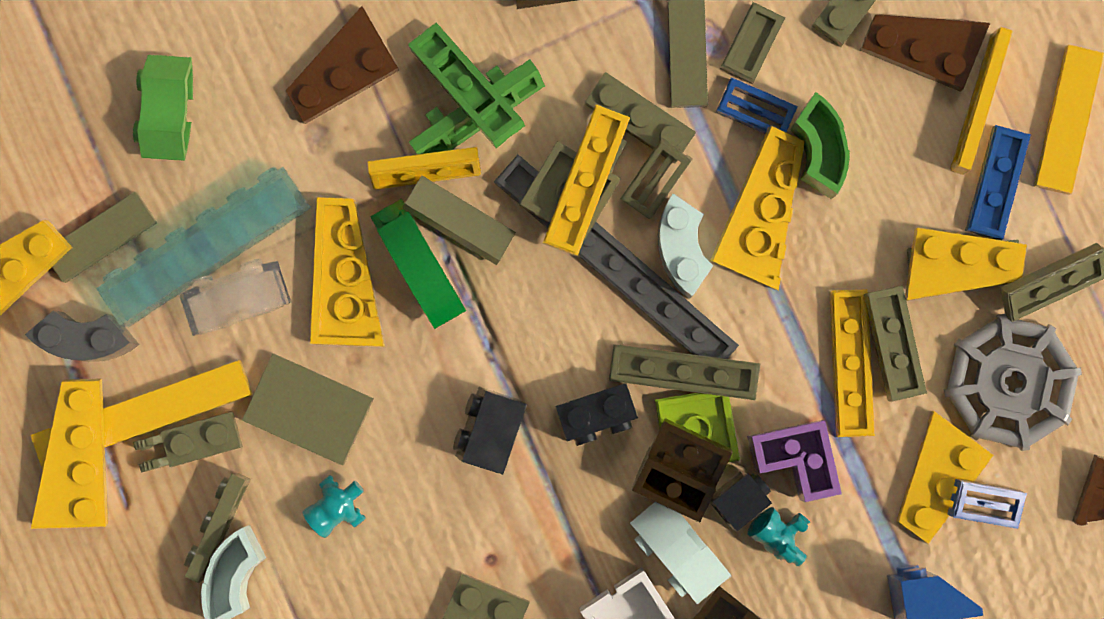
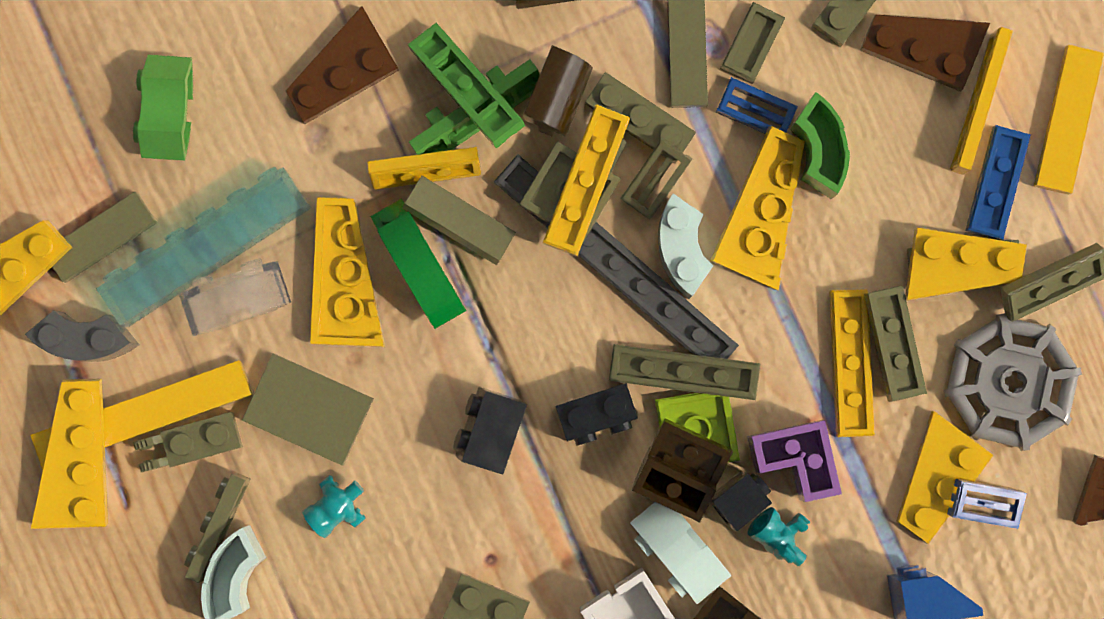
(558, 92): none -> dark brown brick

